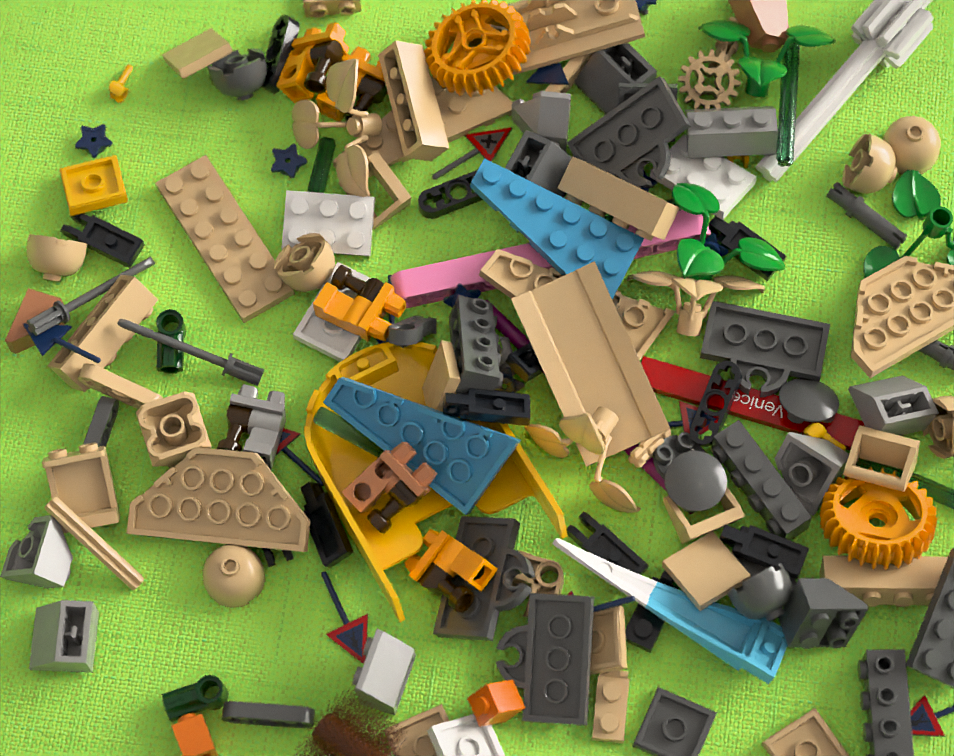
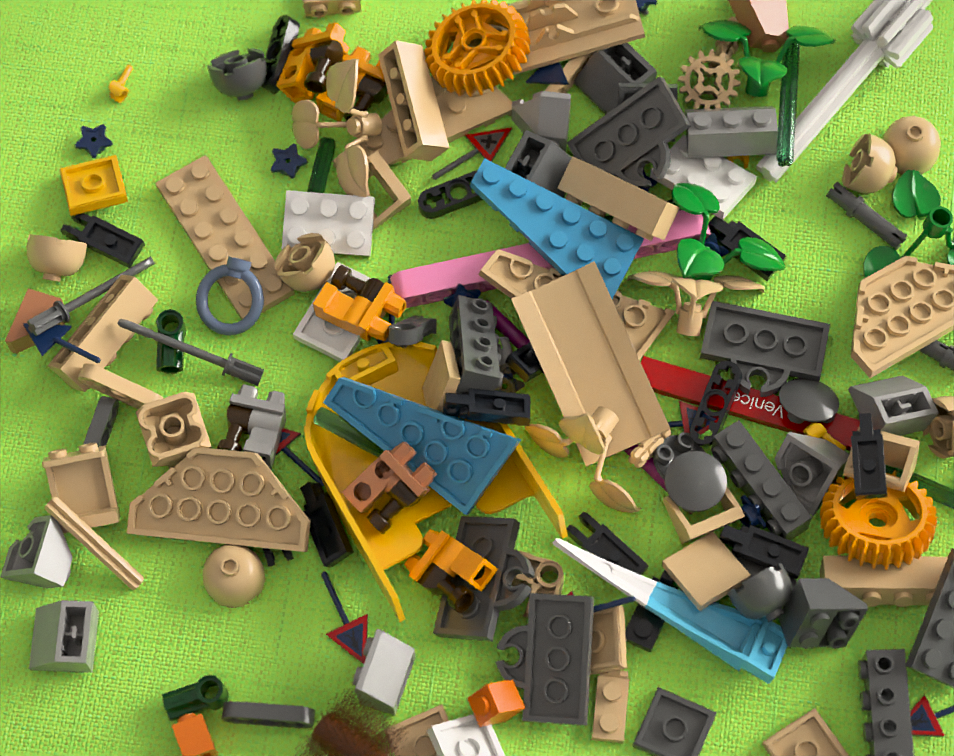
(197, 53): tan tile -> none
(239, 269): none -> sand blue piece
(752, 514): none -> dark blue plate
(868, 460): none -> black hinge

